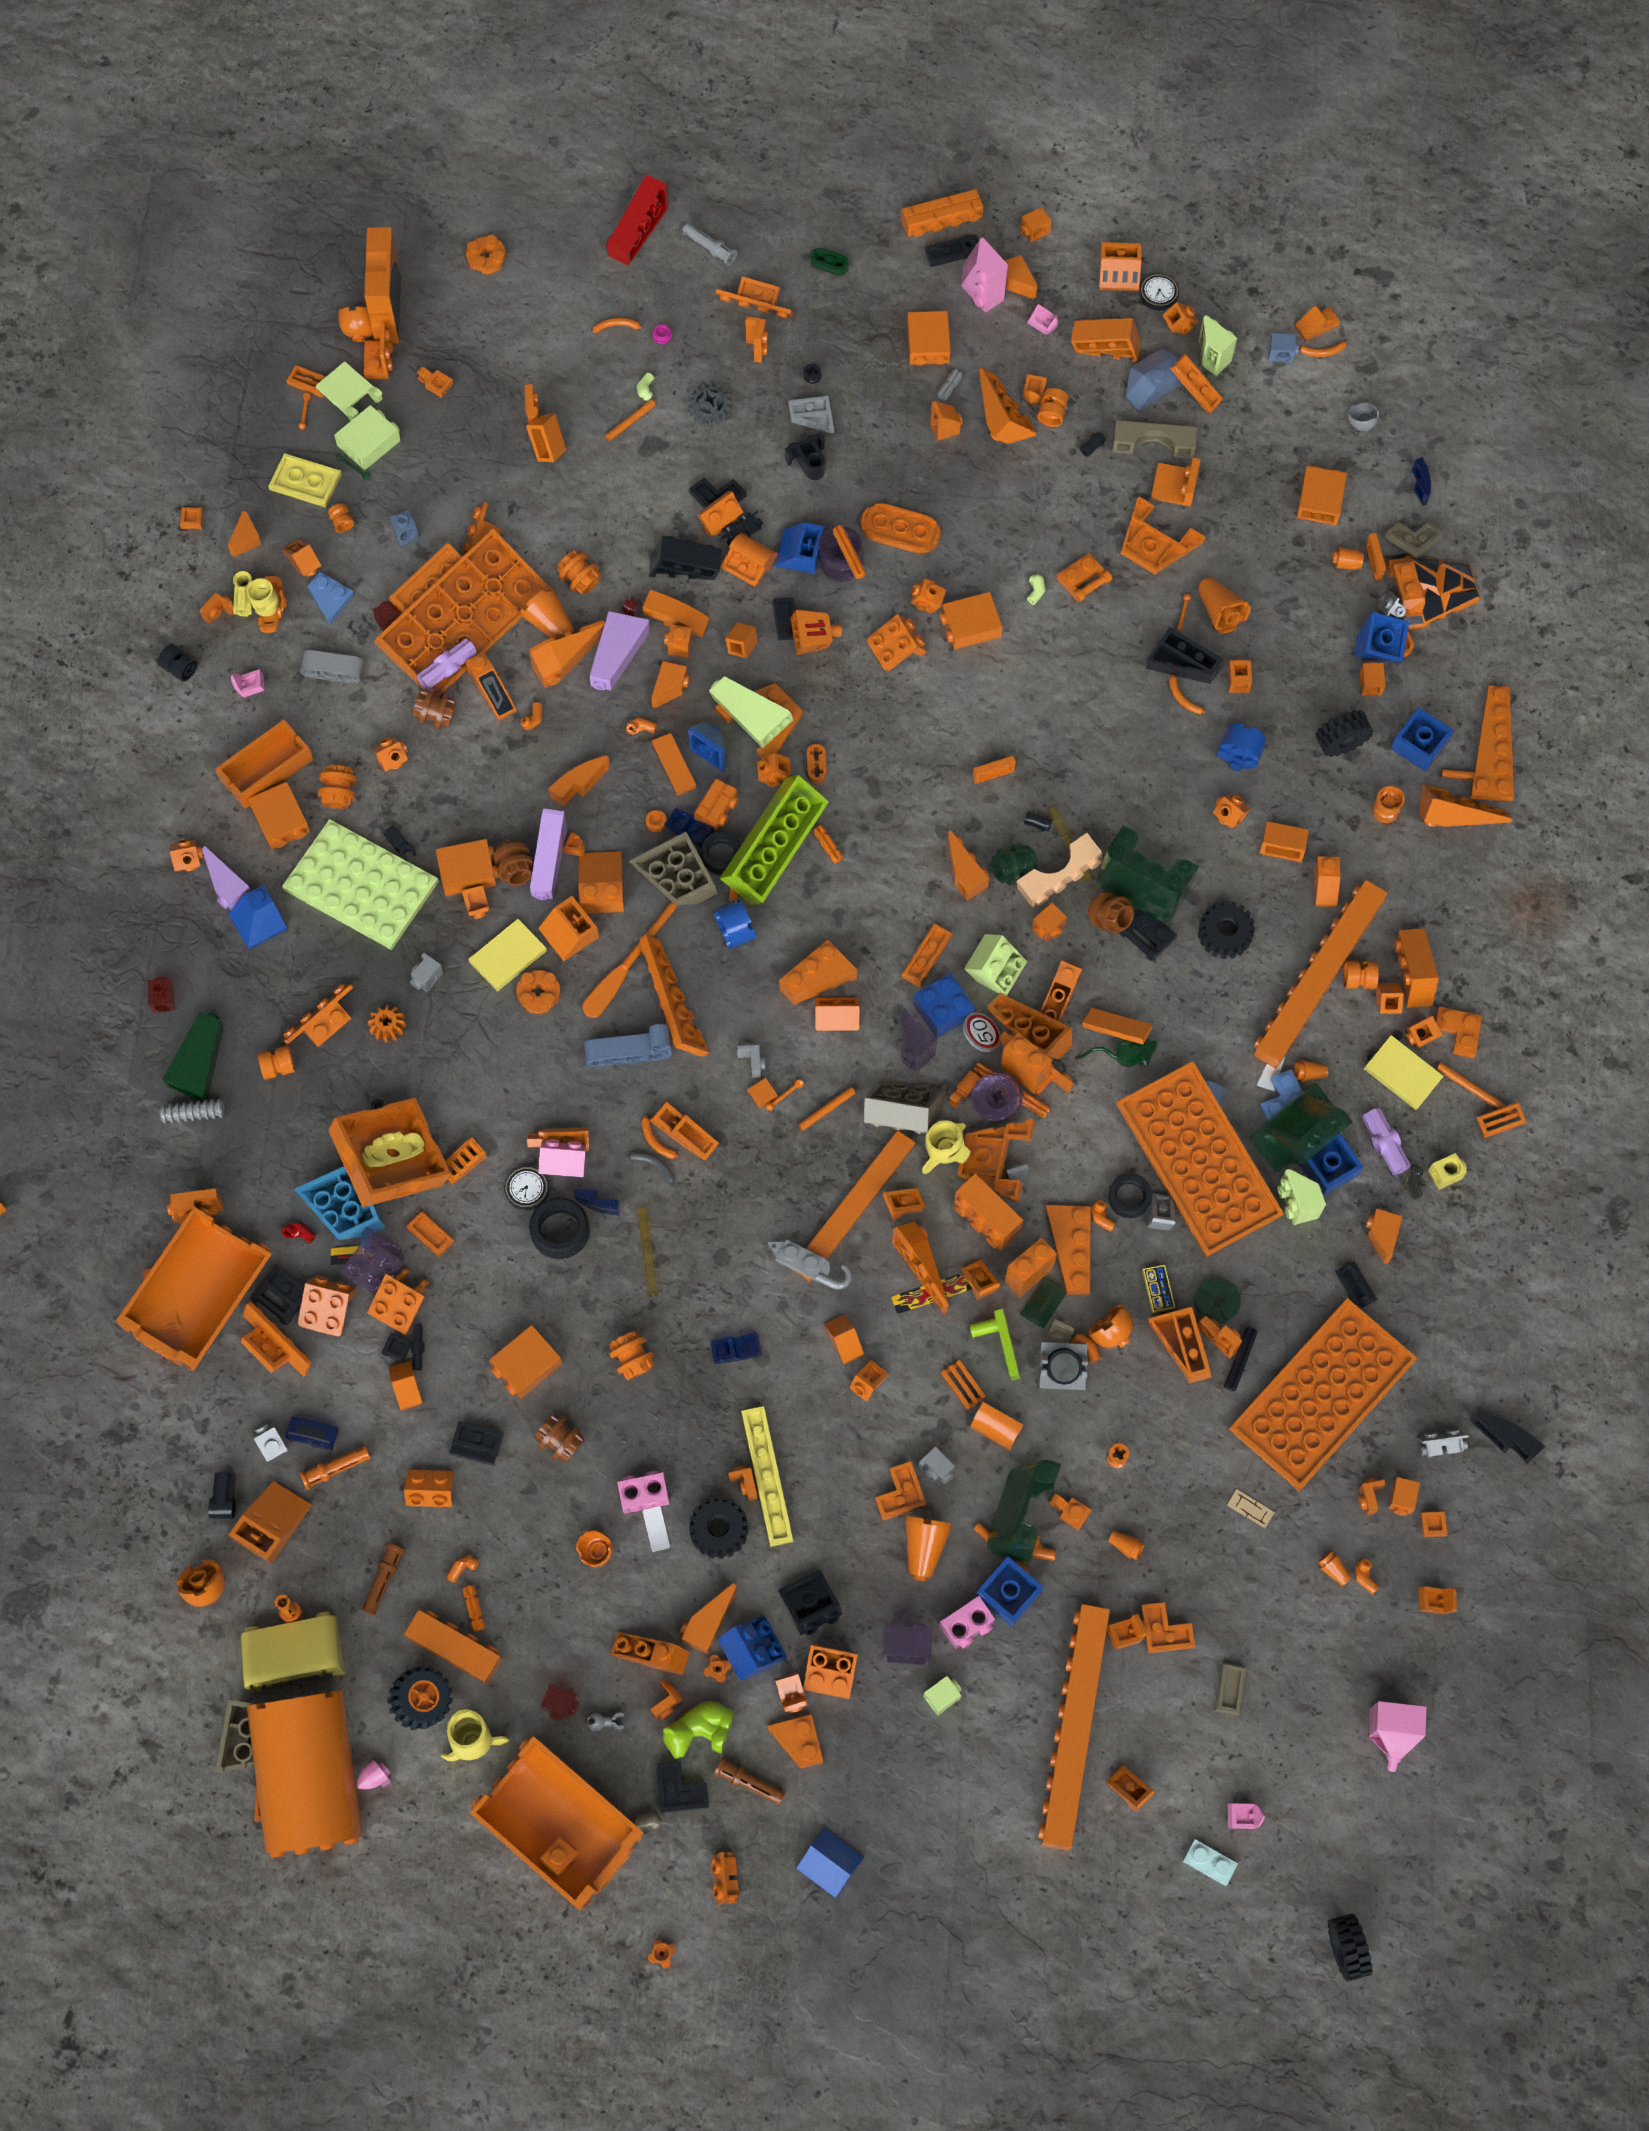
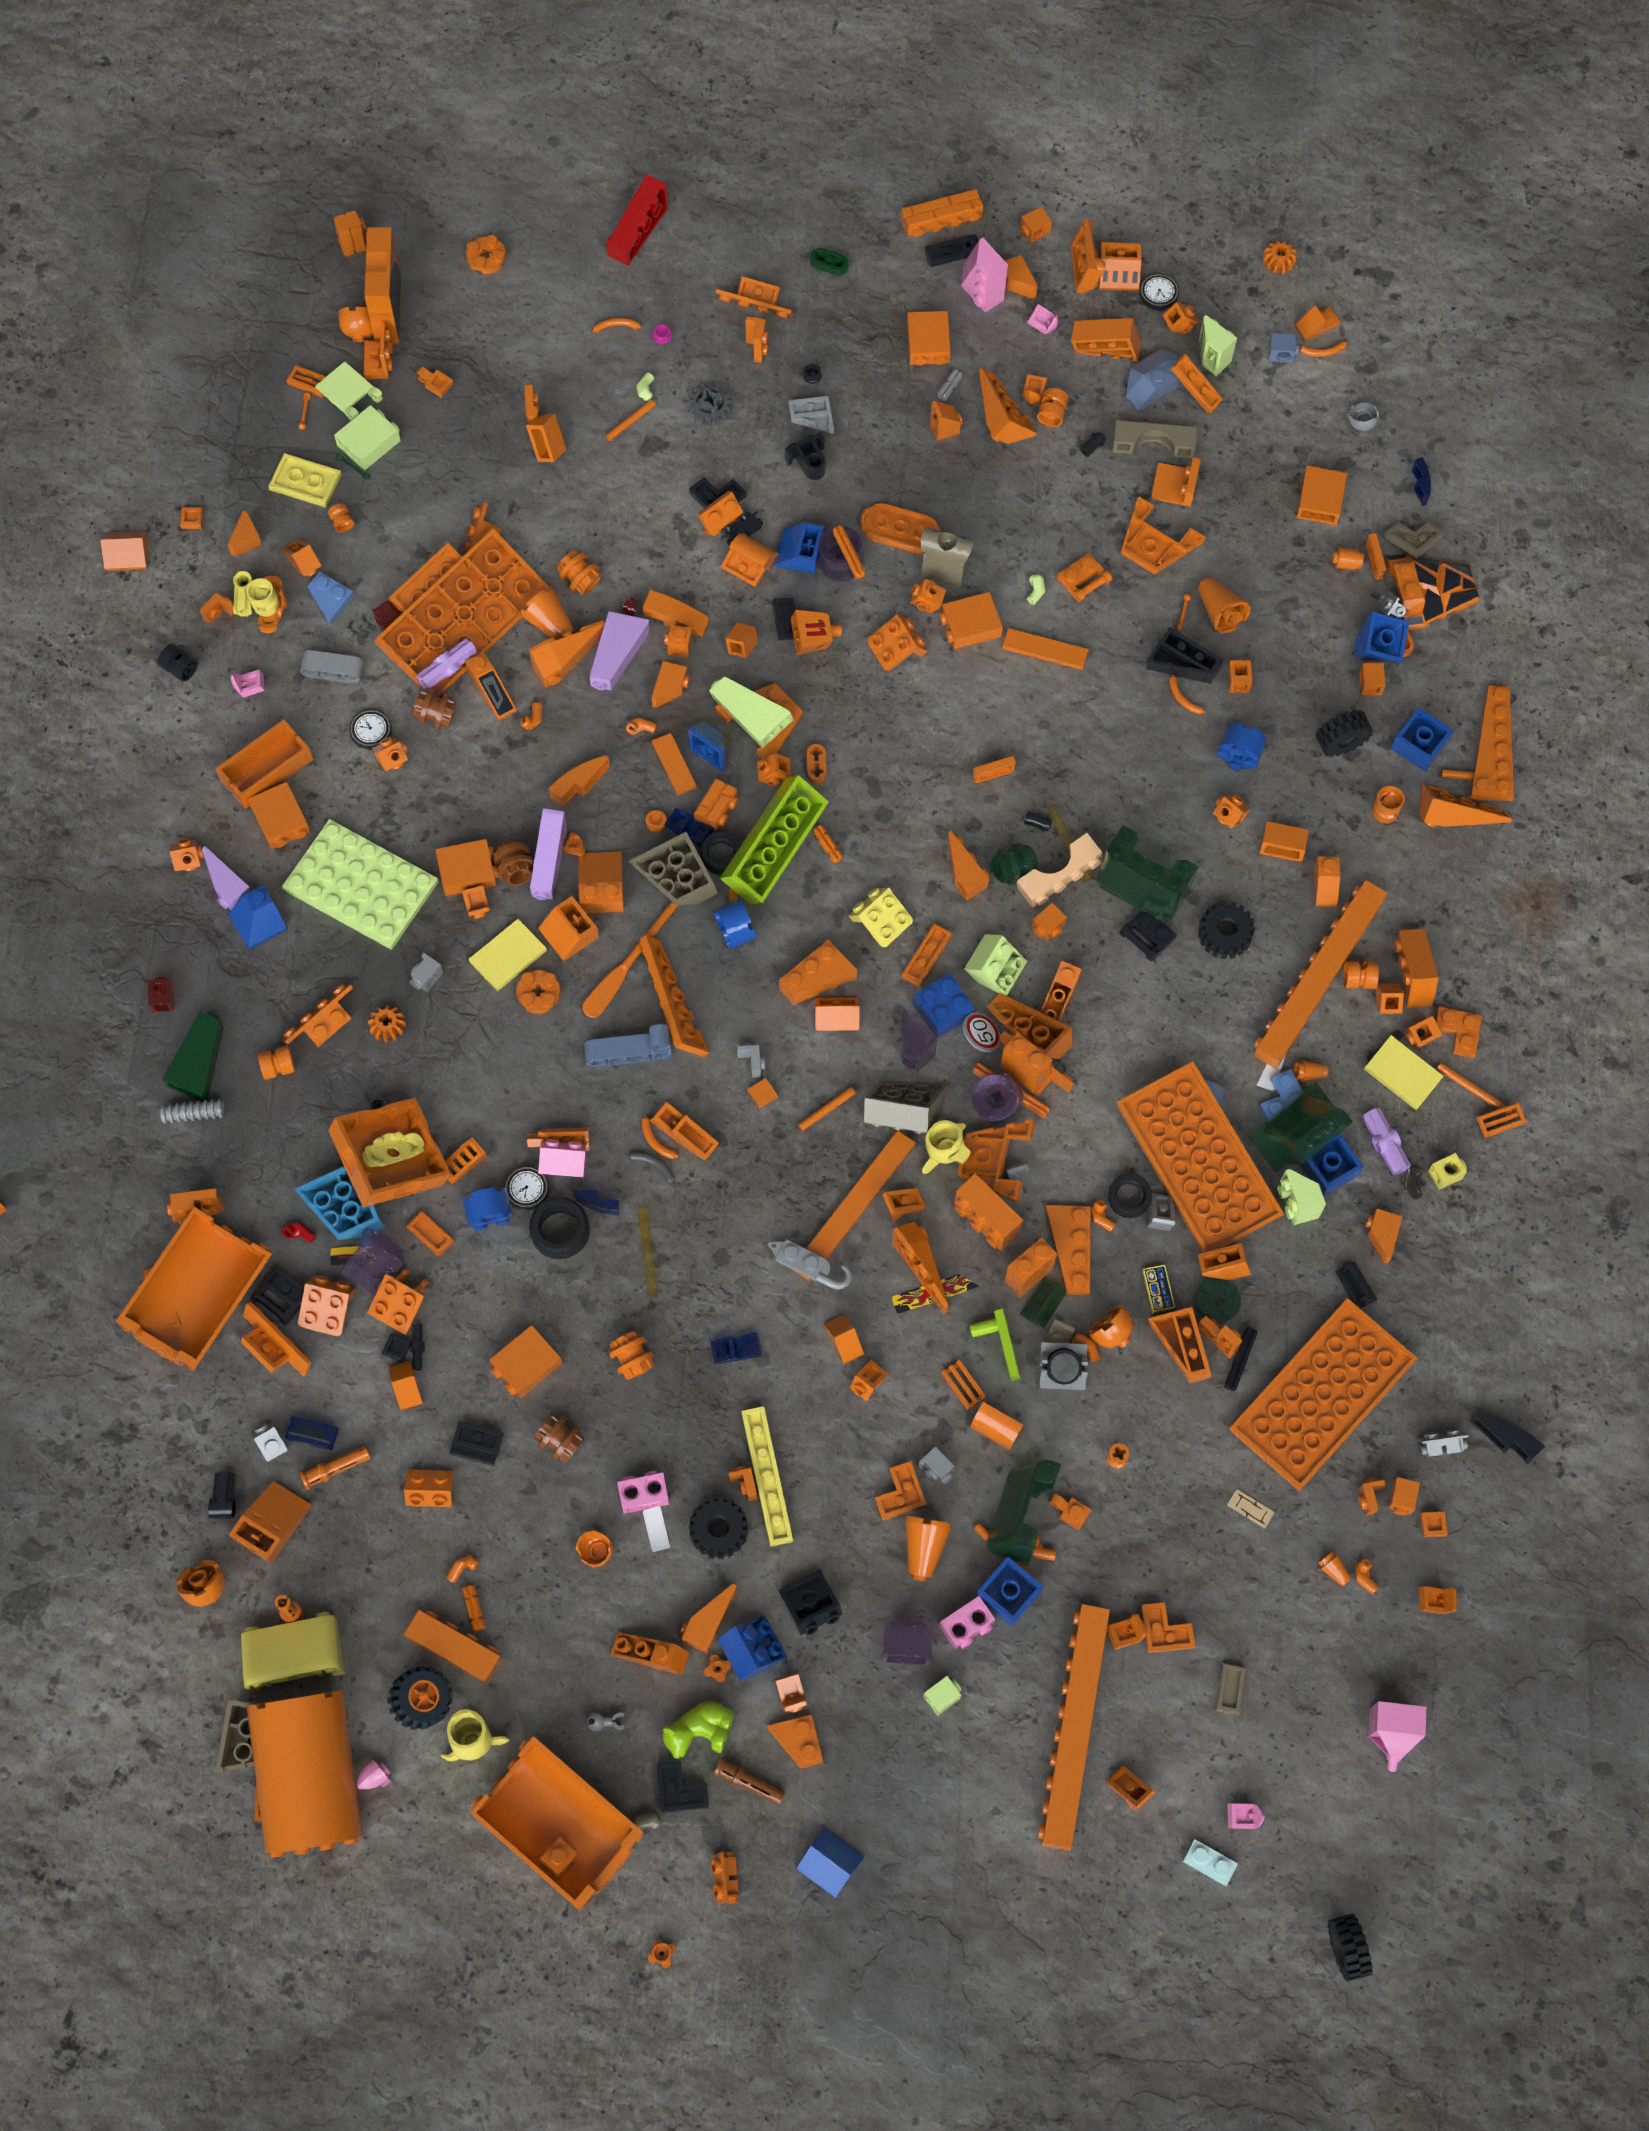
(124, 550): none -> orange slope
(337, 785): orange piece -> none
(351, 233): none -> orange brick
(369, 728): none -> tile
(386, 1569): dark orange pin -> none
(398, 842): black bar -> none
(404, 528): sand blue brick -> none
(487, 1207): none -> blue brick
(560, 1703): clear red brick -> none
(665, 1707): orange plate -> none
(685, 558): black wedge -> none
(716, 247): light grey pin -> none
(797, 1084): orange hinge -> none
(830, 1671): orange brick -> none
(882, 915): none -> light yellow bracket
(945, 556): none -> dark tan piece
(964, 1088): orange bar -> none
(980, 1279): orange slope -> none
(1045, 649): none -> orange tile
(1085, 260): none -> orange slope
(1110, 912): dark orange piece -> none
(1117, 1026): orange tile -> none
(1128, 1053): dark green animal -> none
(1128, 1545): orange cone -> none
(1225, 1263): none -> orange slope
(1279, 257): none -> orange gear

